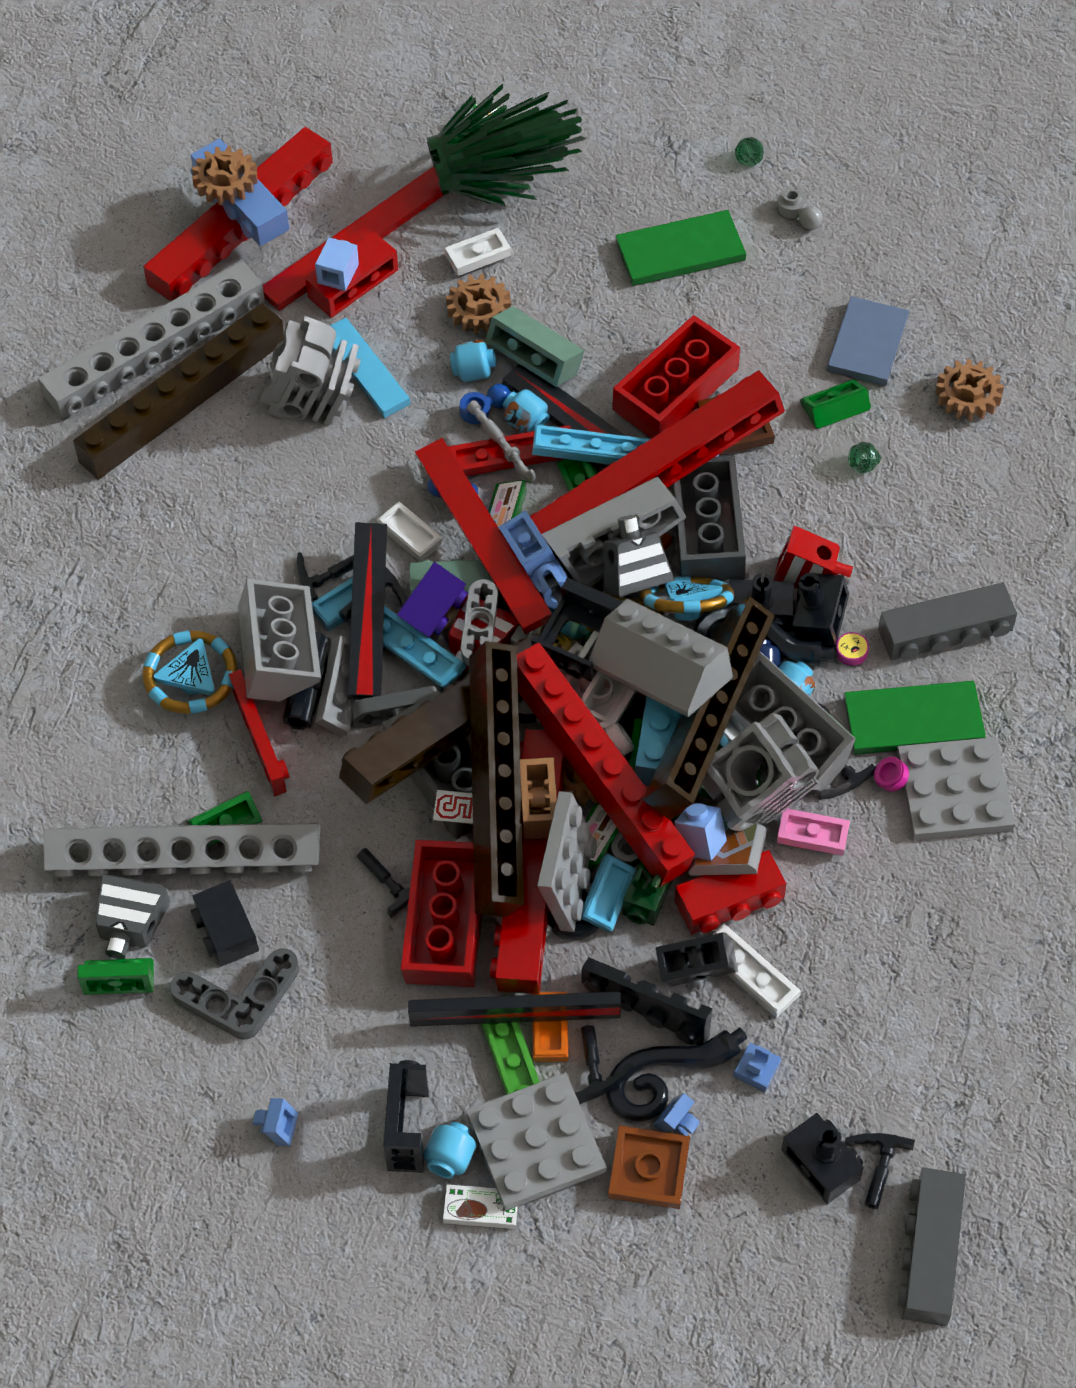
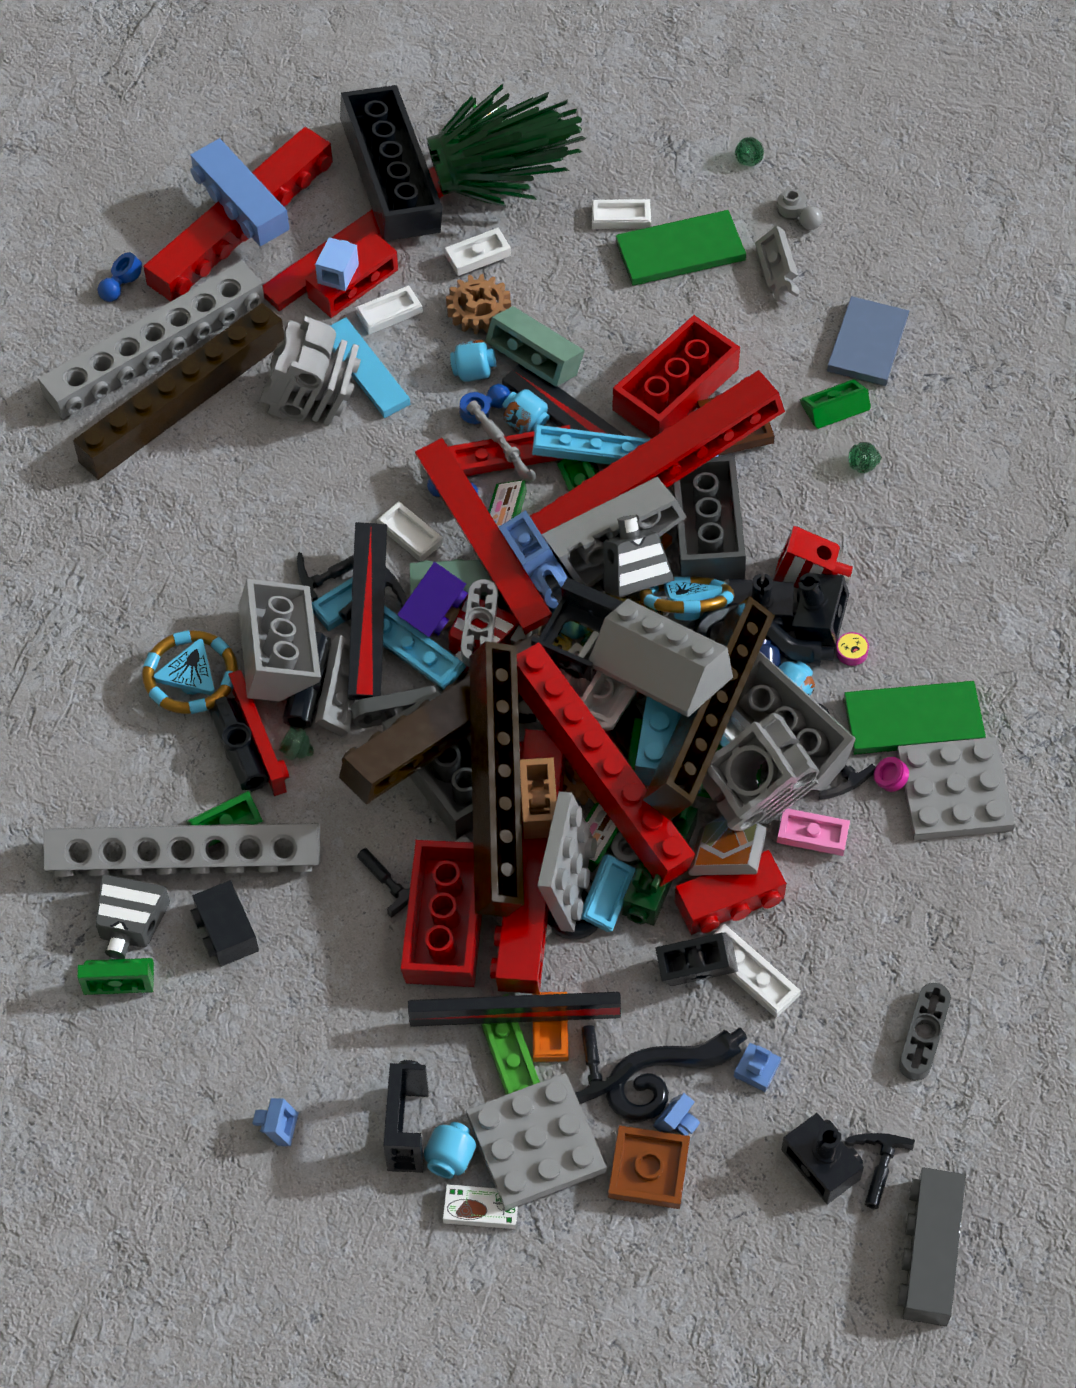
(124, 270): none -> blue plate
(221, 175): medium nougat gear -> none
(238, 1007): dark grey beam -> none
(243, 757): none -> black piece
(296, 744): none -> clear green plate
(389, 309): none -> white tile
(390, 163): none -> black brick
(453, 807): white sticker -> none
(620, 738): white tile -> none
(621, 214): none -> white tile
(673, 1013): black wing -> none
(702, 830): light blue brick -> none
(777, 264): none -> light grey plate
(922, 1017): none -> dark grey beam
(947, 621): dark grey brick -> none
(969, 390): medium nougat gear -> none

